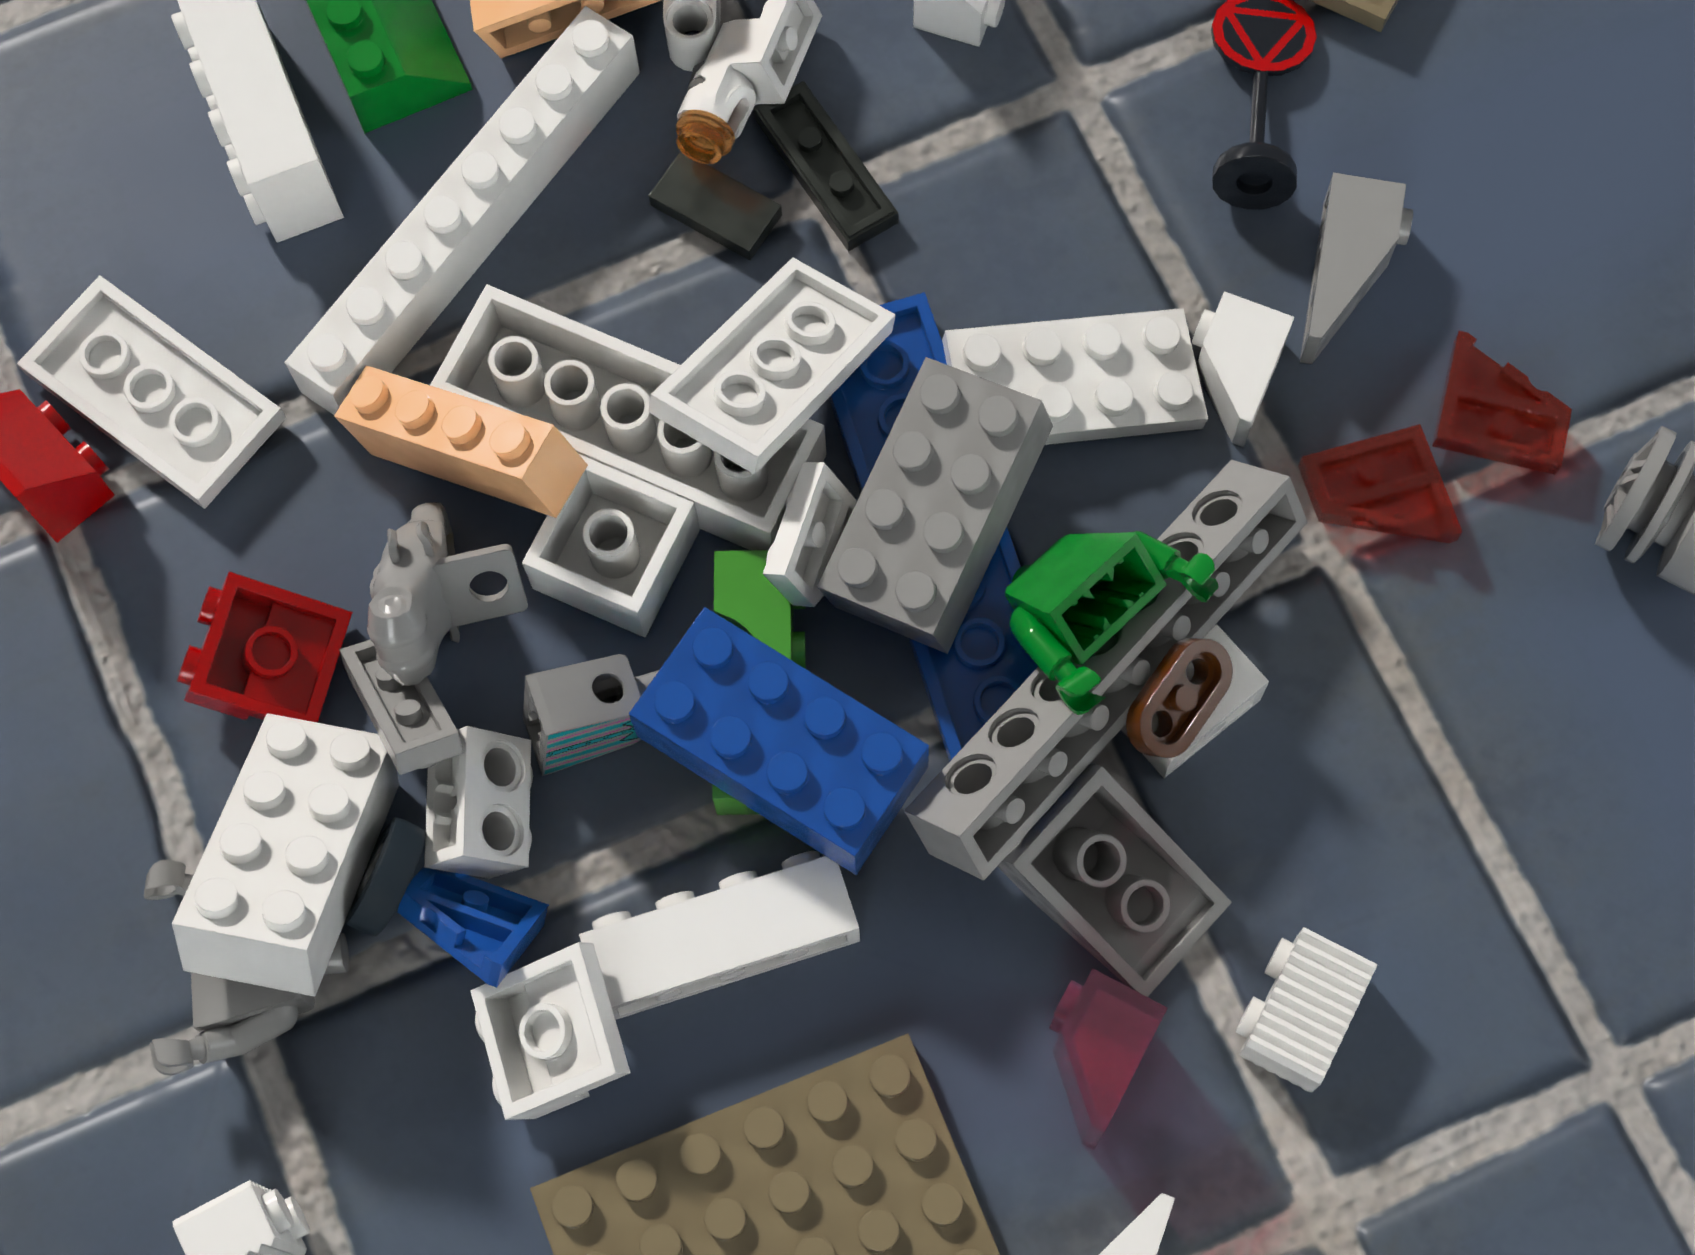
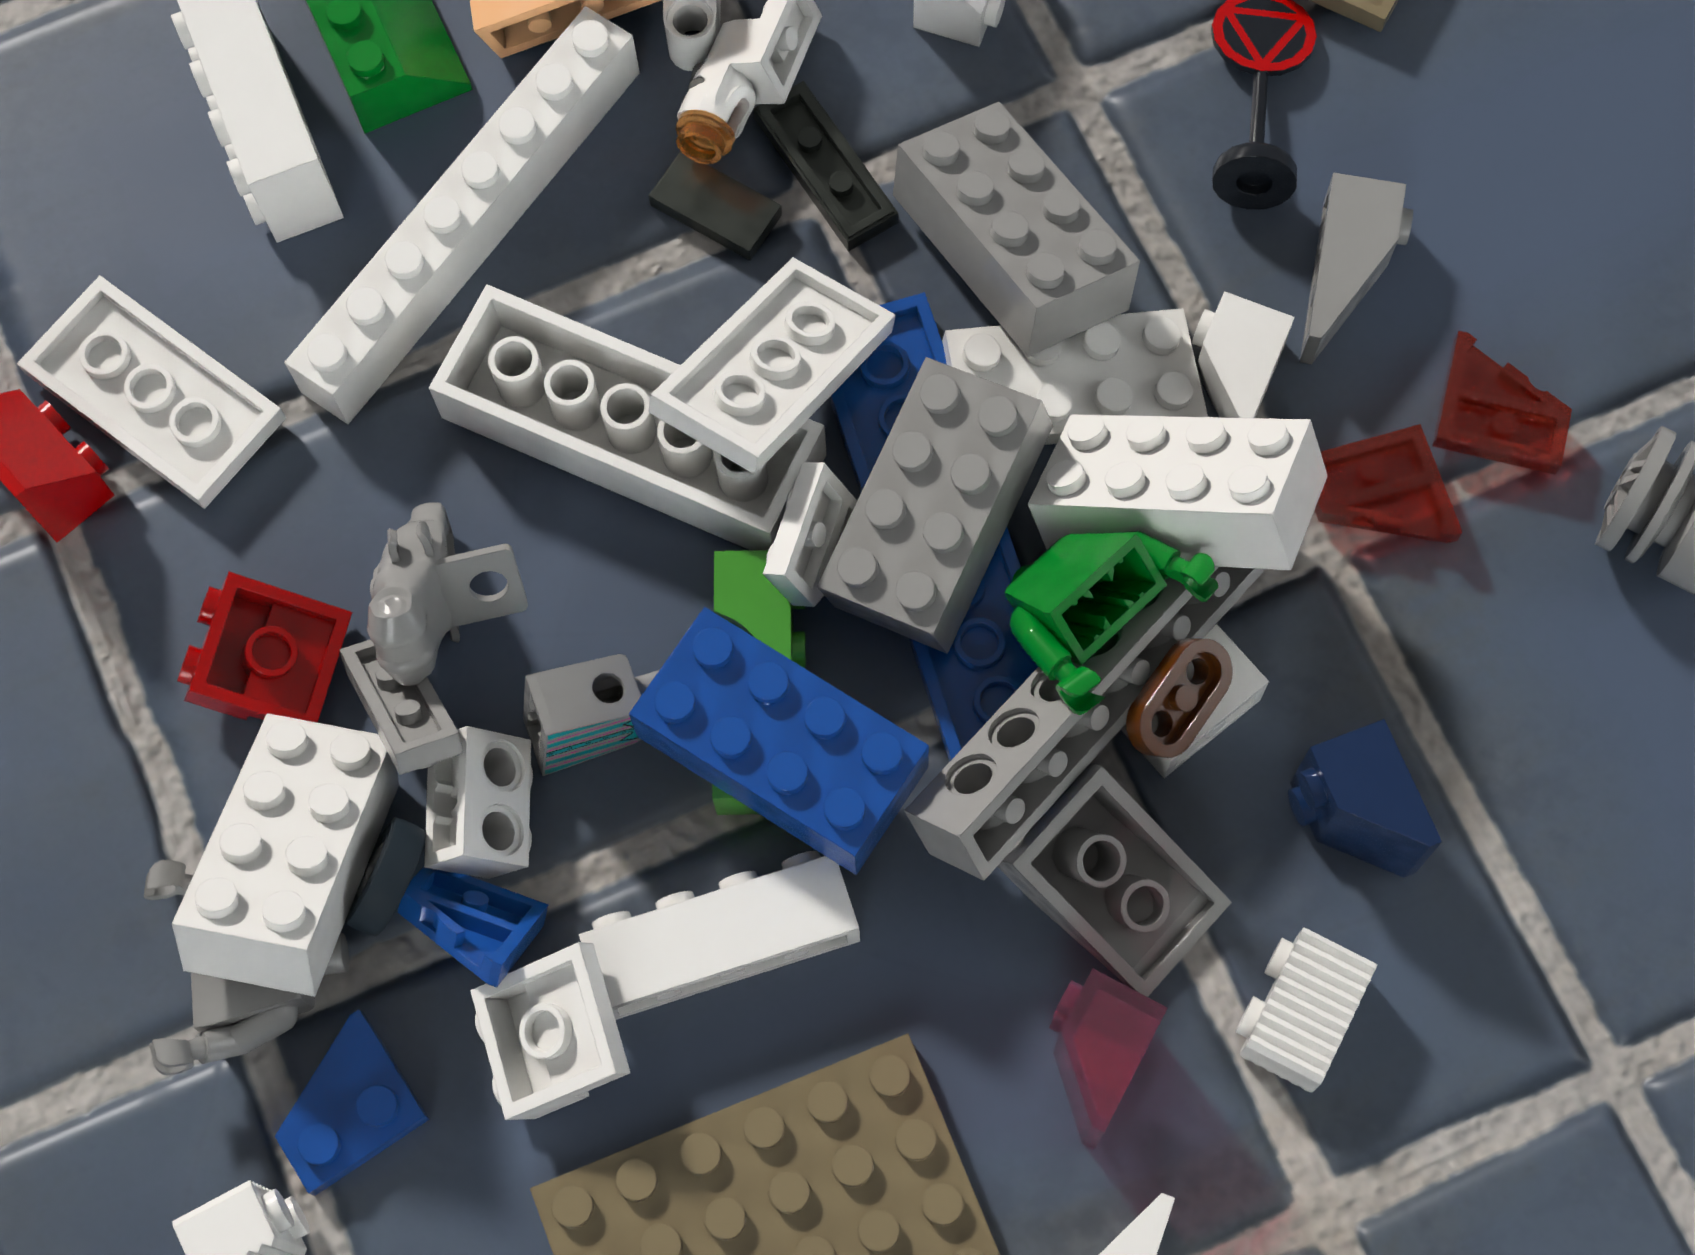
(348, 1109): none -> blue wing
(462, 440): light nougat brick -> none
(613, 547): white brick -> none
(1014, 228): none -> light grey brick
(1191, 482): none -> white brick
(1364, 800): none -> dark blue slope

